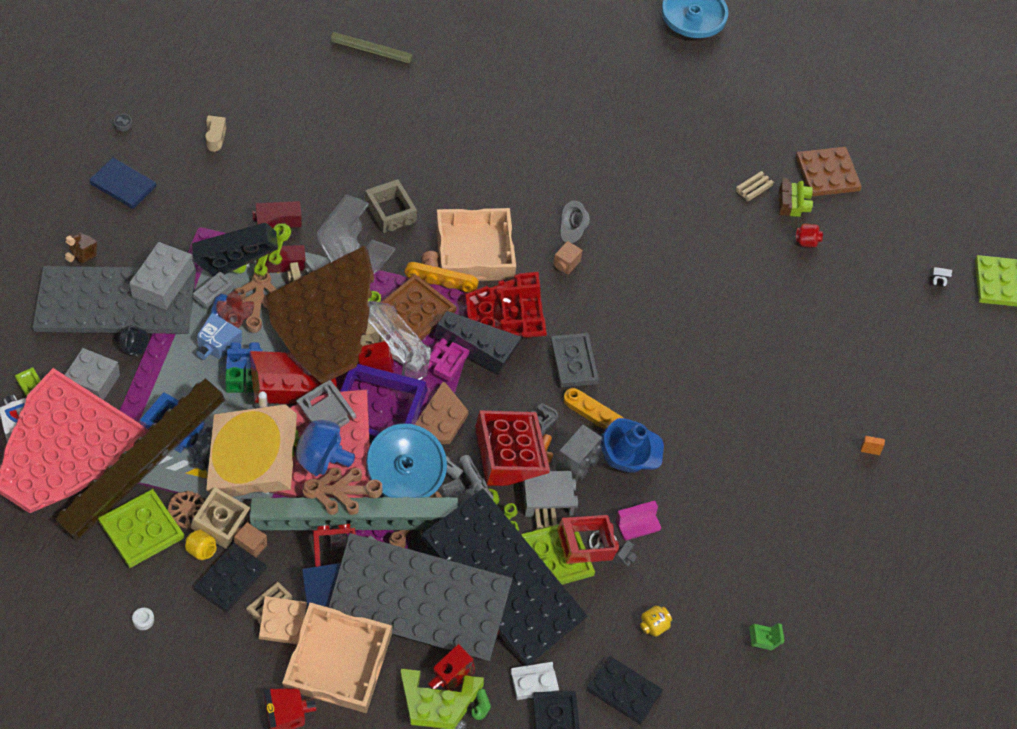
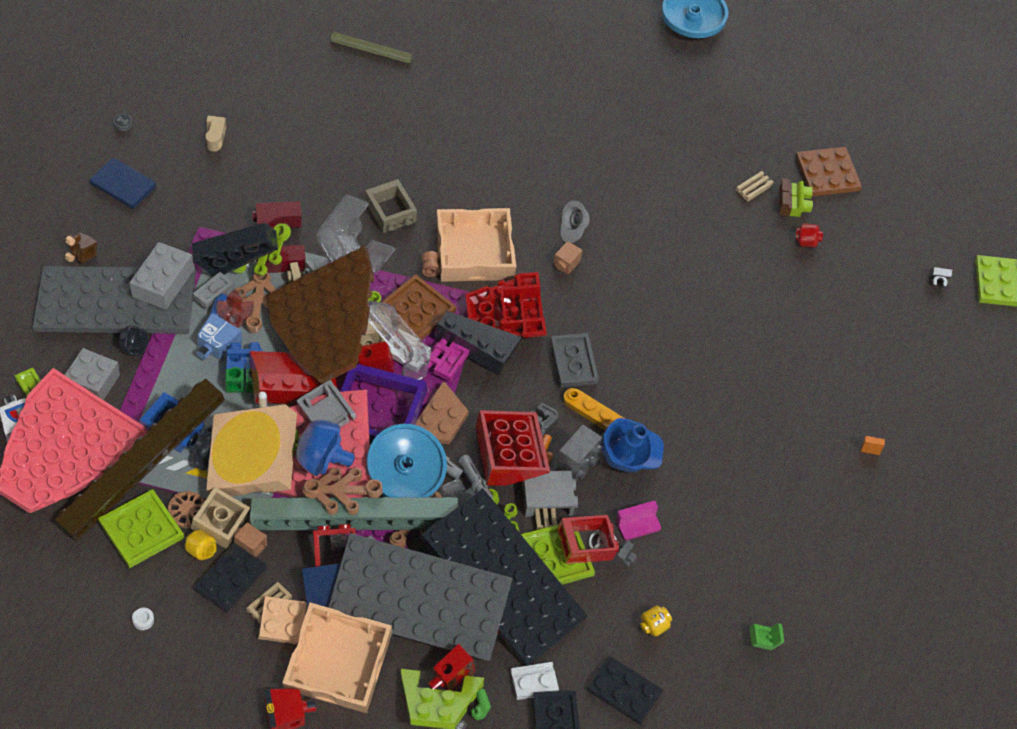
(442, 277): light orange plate -> none

